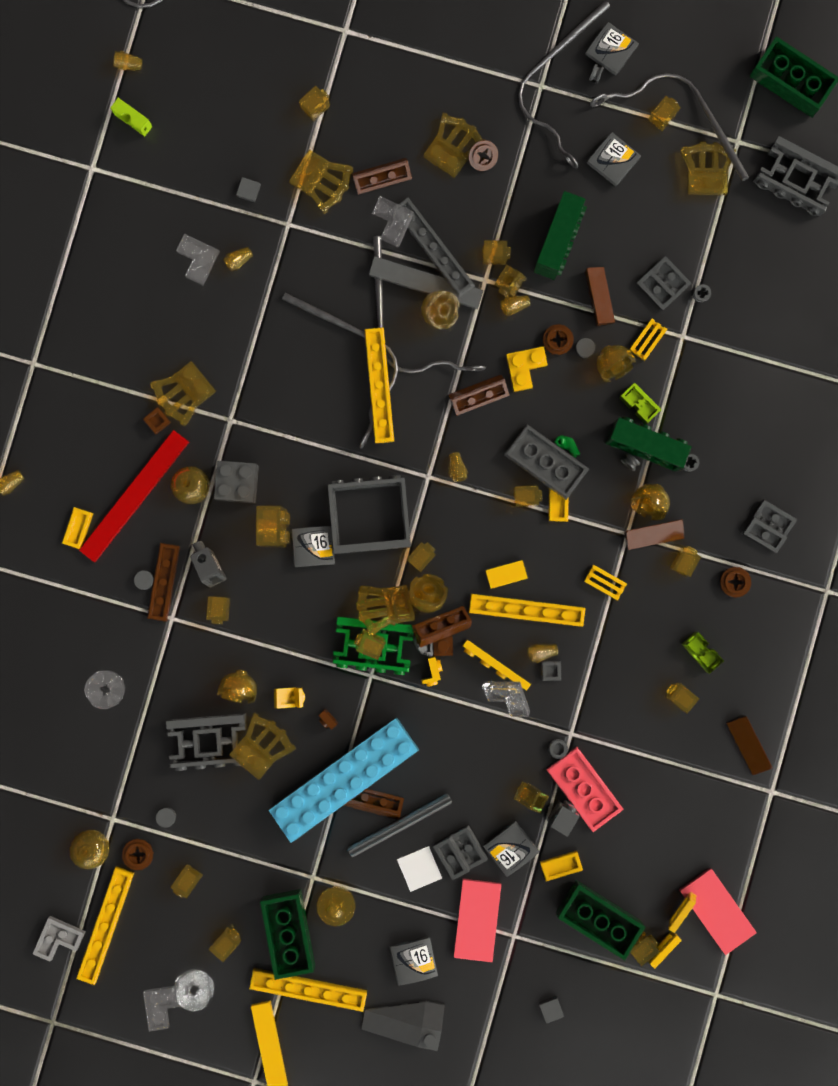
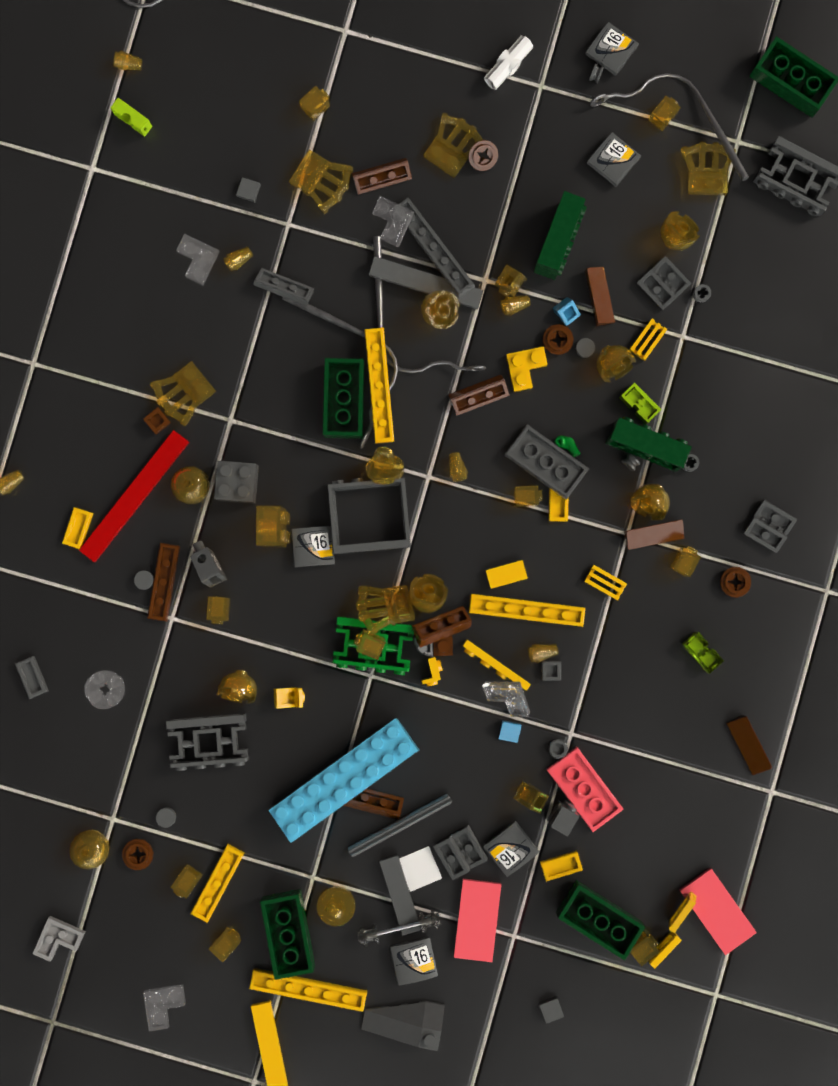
(31, 677): none -> dark grey tile
(105, 925): yellow tile -> none
(185, 983): clear plate -> none
(217, 883): none -> yellow tile
(252, 755): clear yellow plate -> none
(283, 286): none -> dark grey tile
(327, 719): reddish brown plate -> none
(343, 398): none -> dark green brick
(366, 936): none -> clear smoke axle
(384, 466): none -> clear yellow tile
(399, 893): none -> dark grey tile
(421, 556): clear yellow brick -> none
(495, 252): clear yellow brick -> none
(508, 62): none -> white piece
(509, 731): none -> dark azure slope
(567, 311): none -> dark azure slope
(570, 37): flat silver piece -> none
(679, 231): none -> clear yellow cylinder
(681, 697): clear yellow brick -> none

